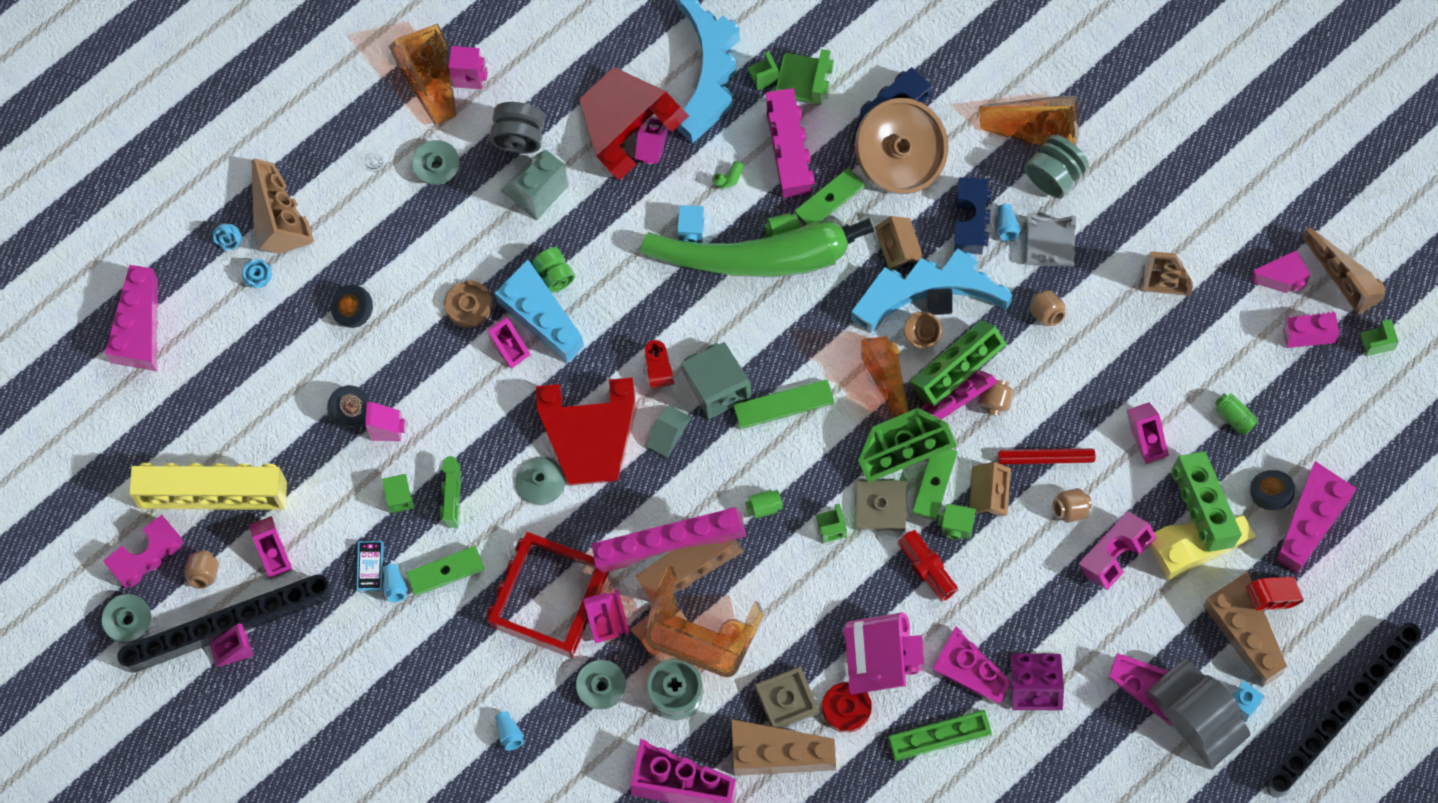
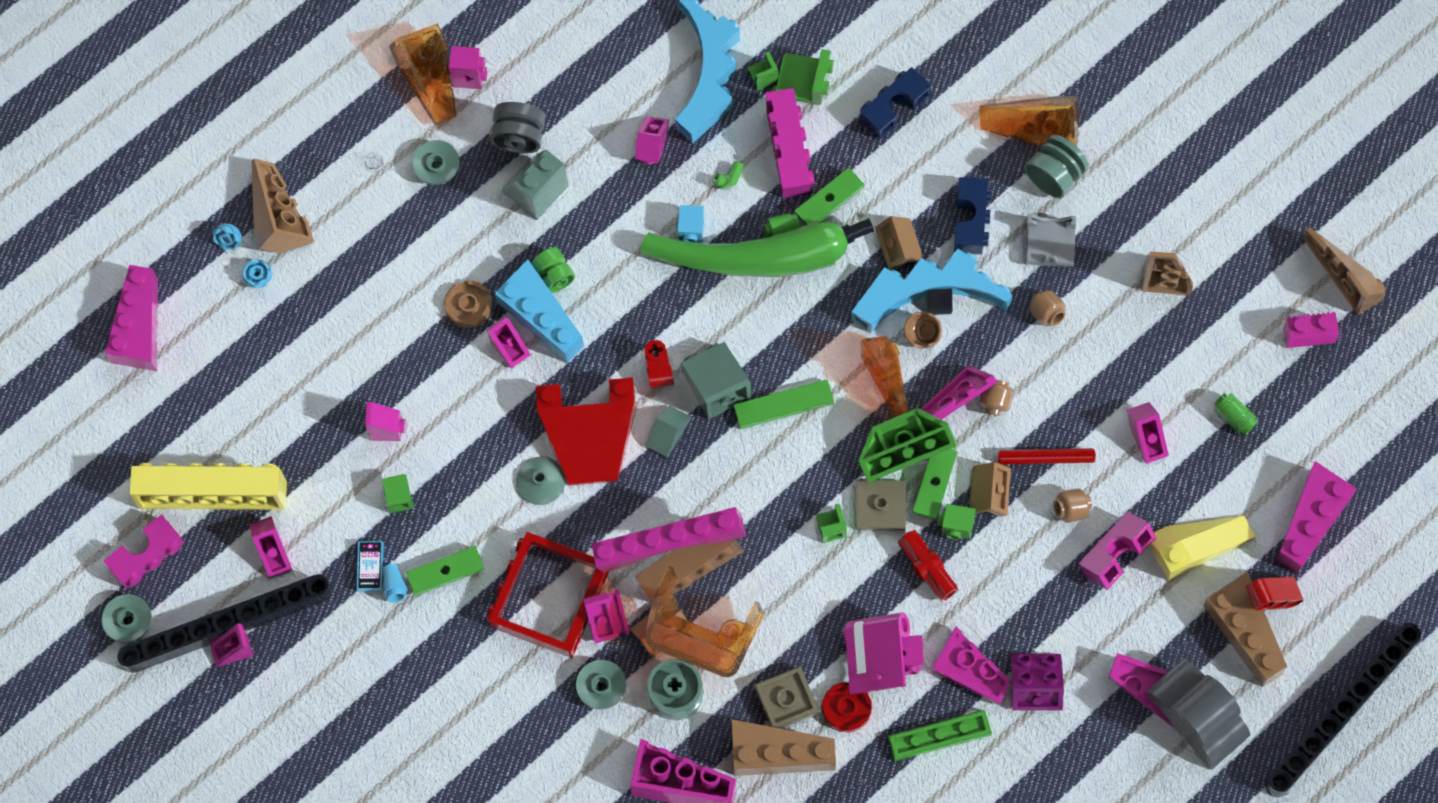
(201, 569): medium nougat head -> none
(348, 406): black wheel -> none
(351, 306): black wheel -> none
(451, 490): bright green hinge -> none
(509, 733): medium azure cone -> none
(618, 108): wedge -> none
(763, 503): bright green brick -> none
(901, 146): medium nougat dish -> none
(958, 362): bright green brick -> none
(1007, 224): medium azure cone -> none
(1206, 501): bright green brick -> none
(1248, 700): medium azure brick -> none
(1272, 490): black wheel -> none
(1283, 274): dark pink slope -> none
(1380, 339): bright green panel -> none

